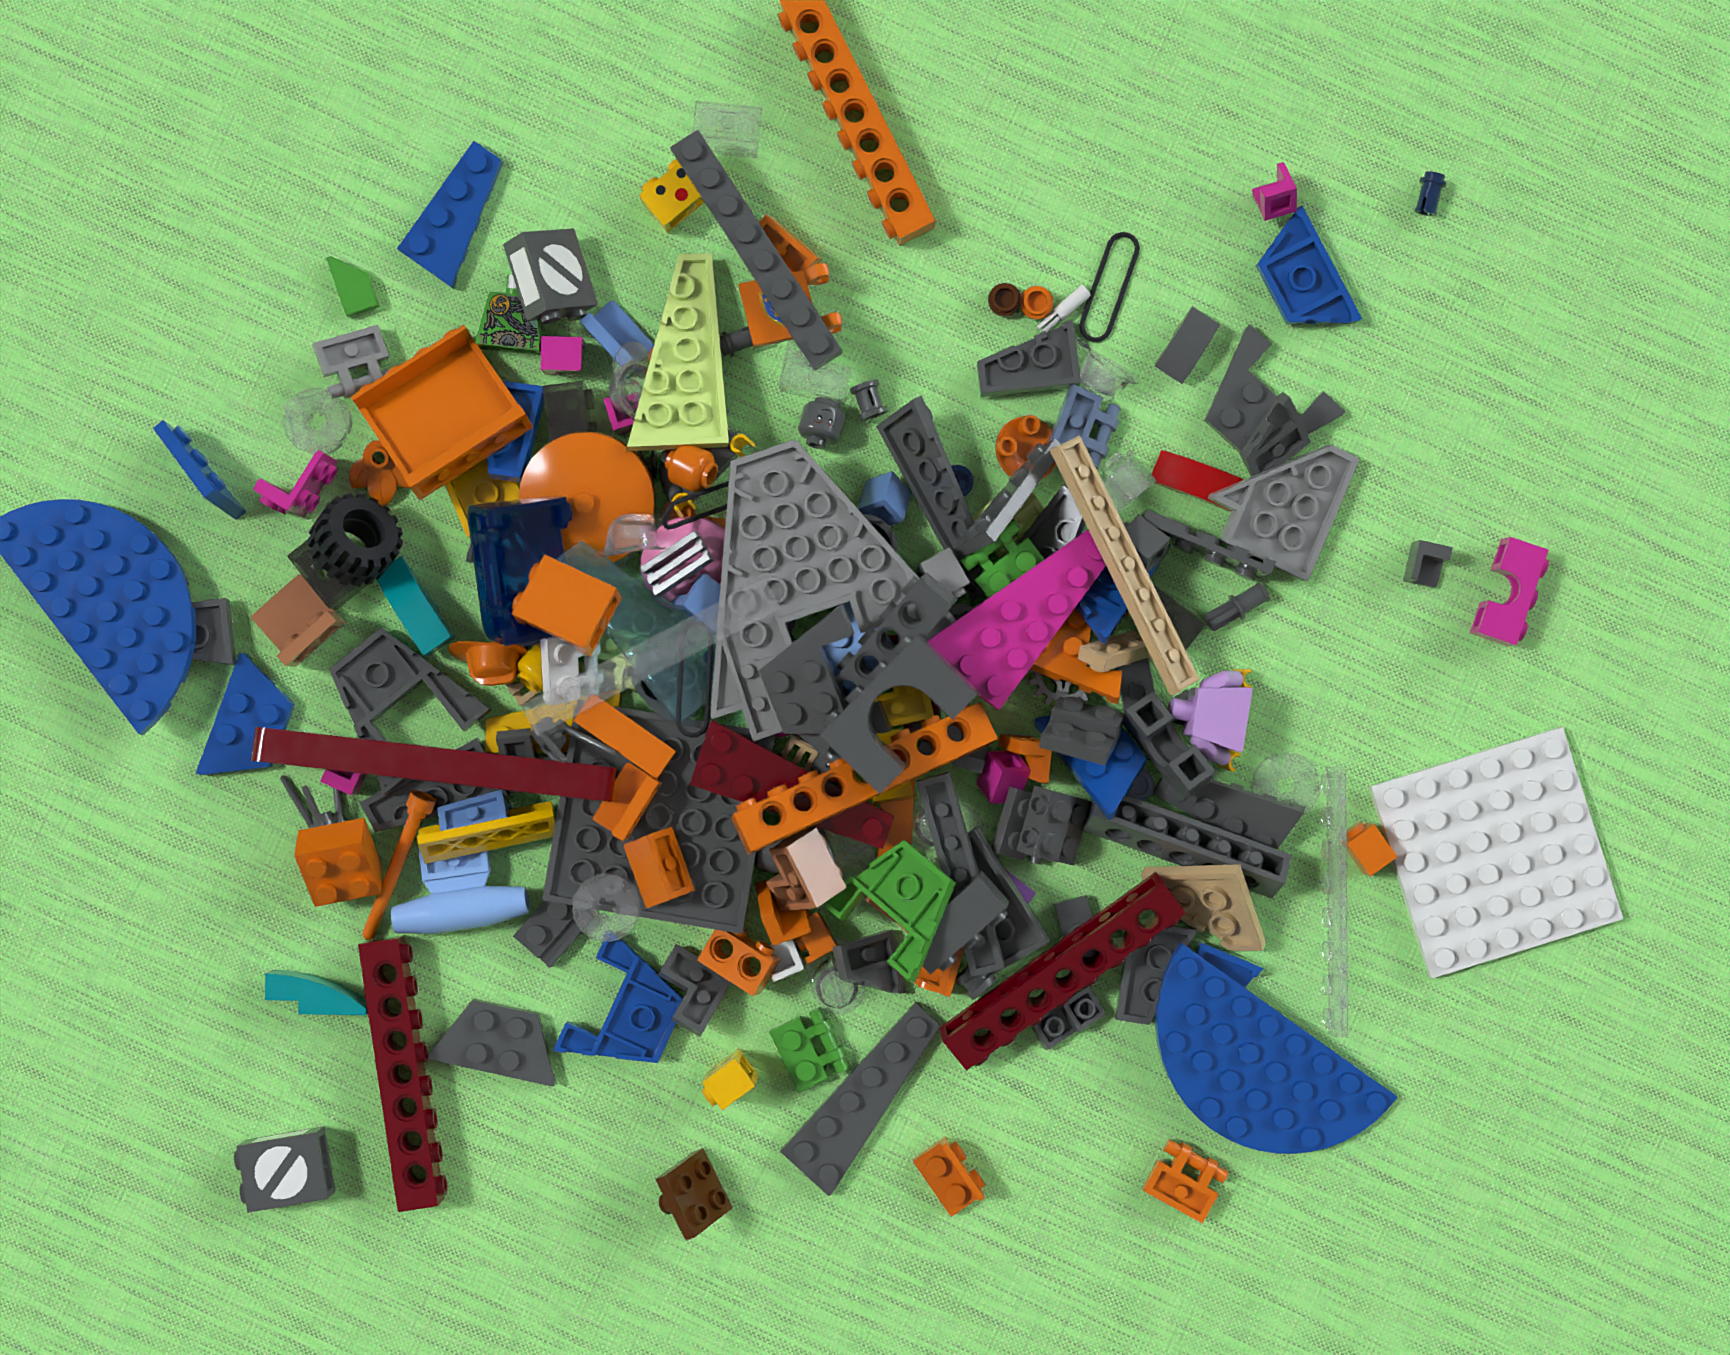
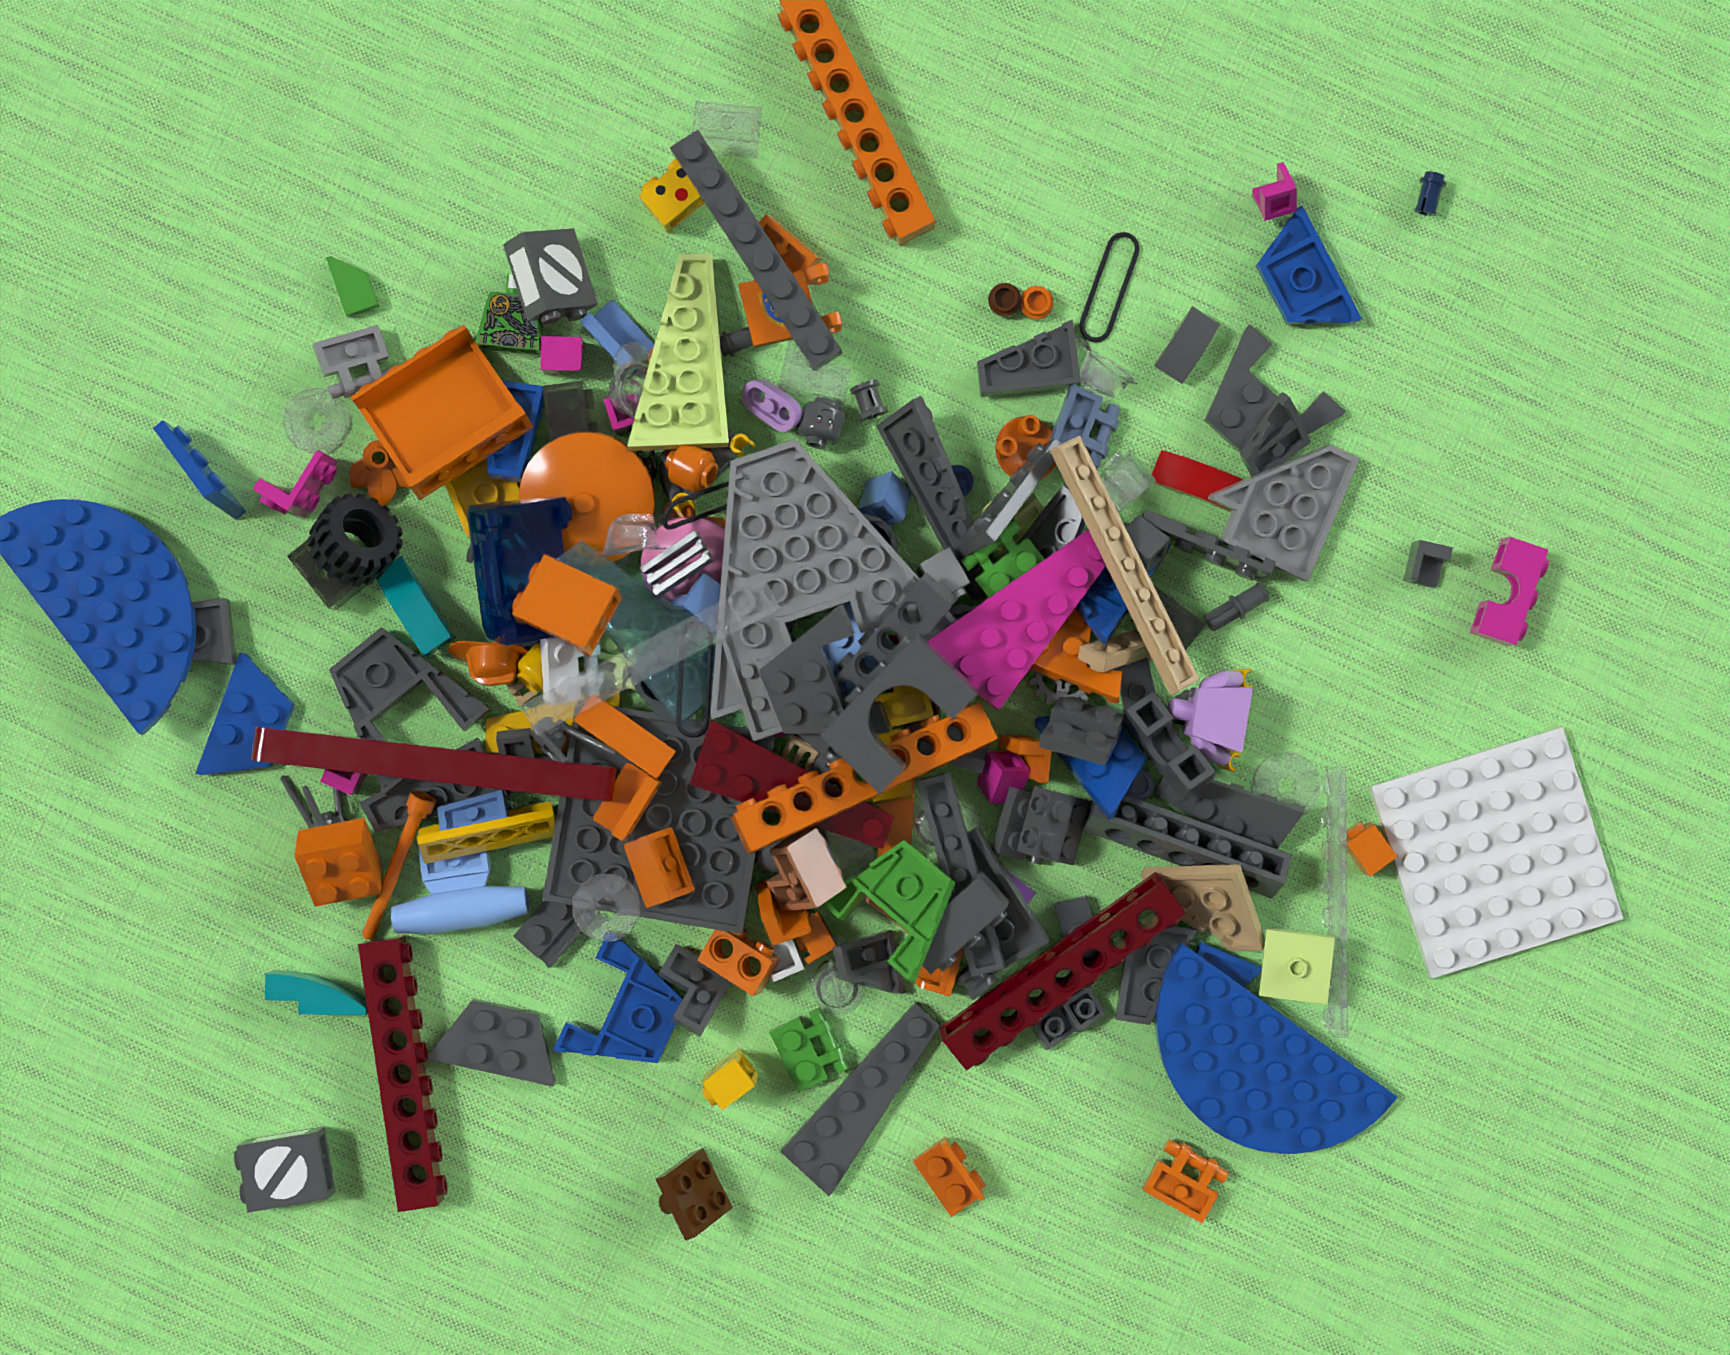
(297, 621): nougat bracket -> none
(447, 224): blue wing -> none
(774, 407): none -> lavender plate
(1065, 308): white pin -> none
(1296, 966): none -> yellowish green plate

